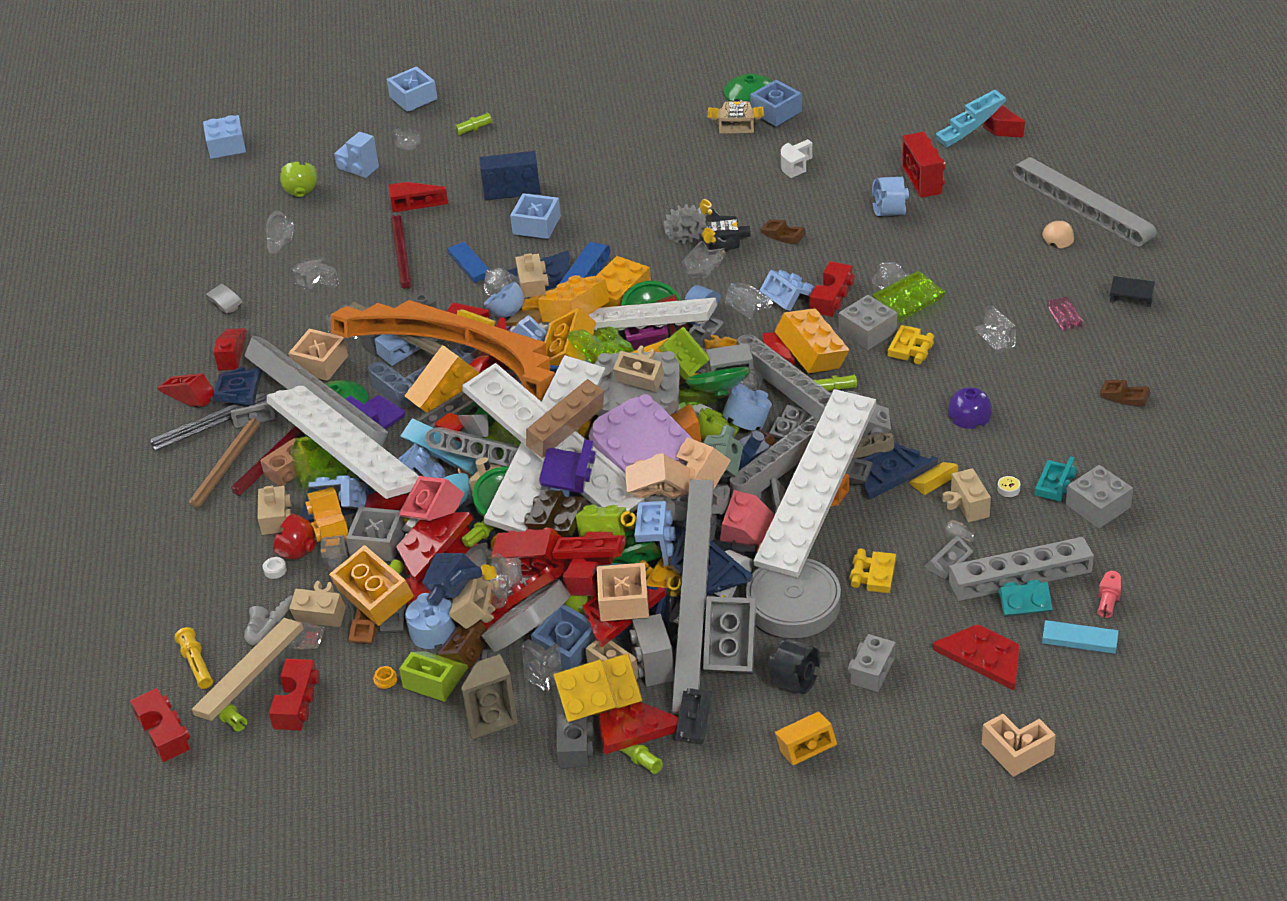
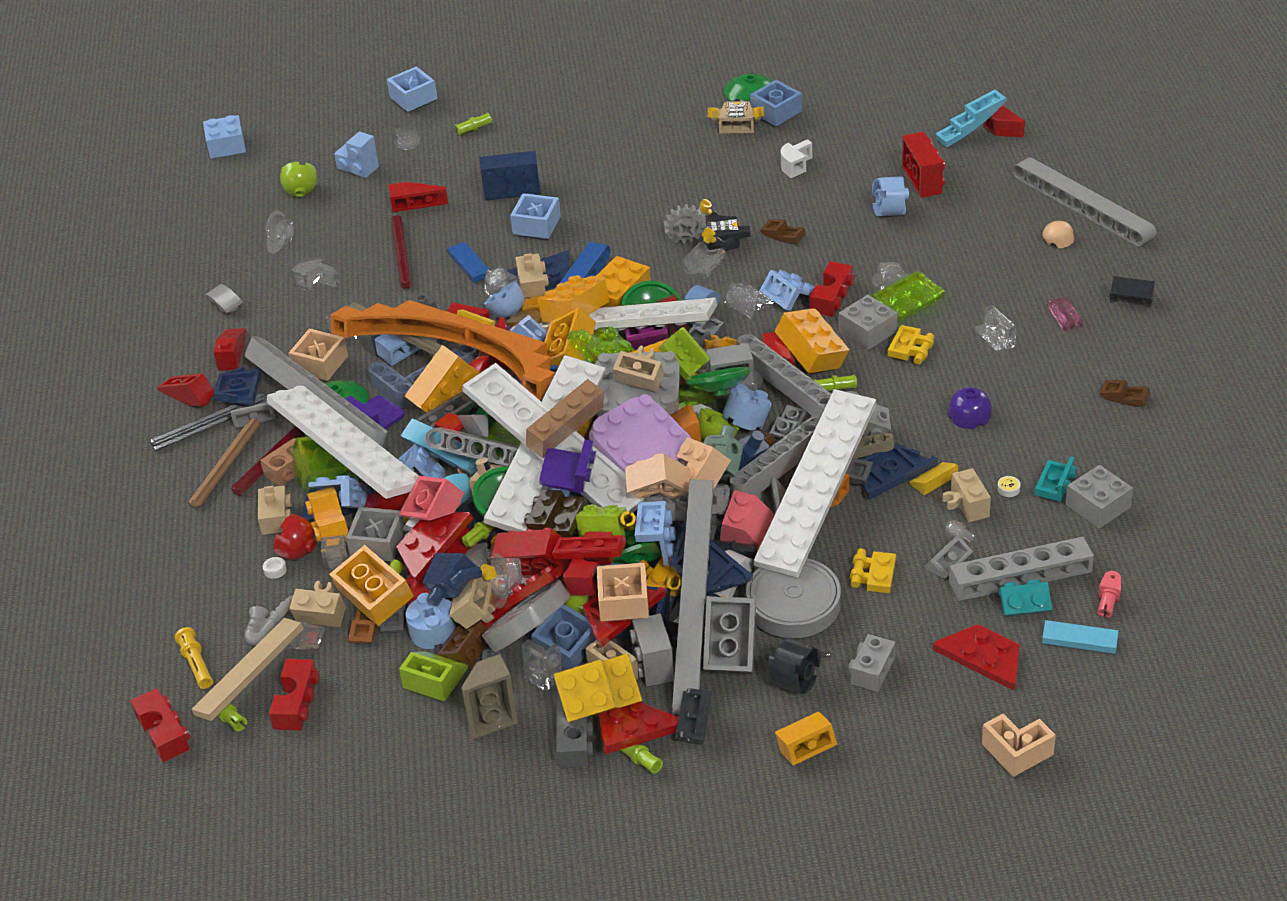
(385, 677): light orange plate -> none

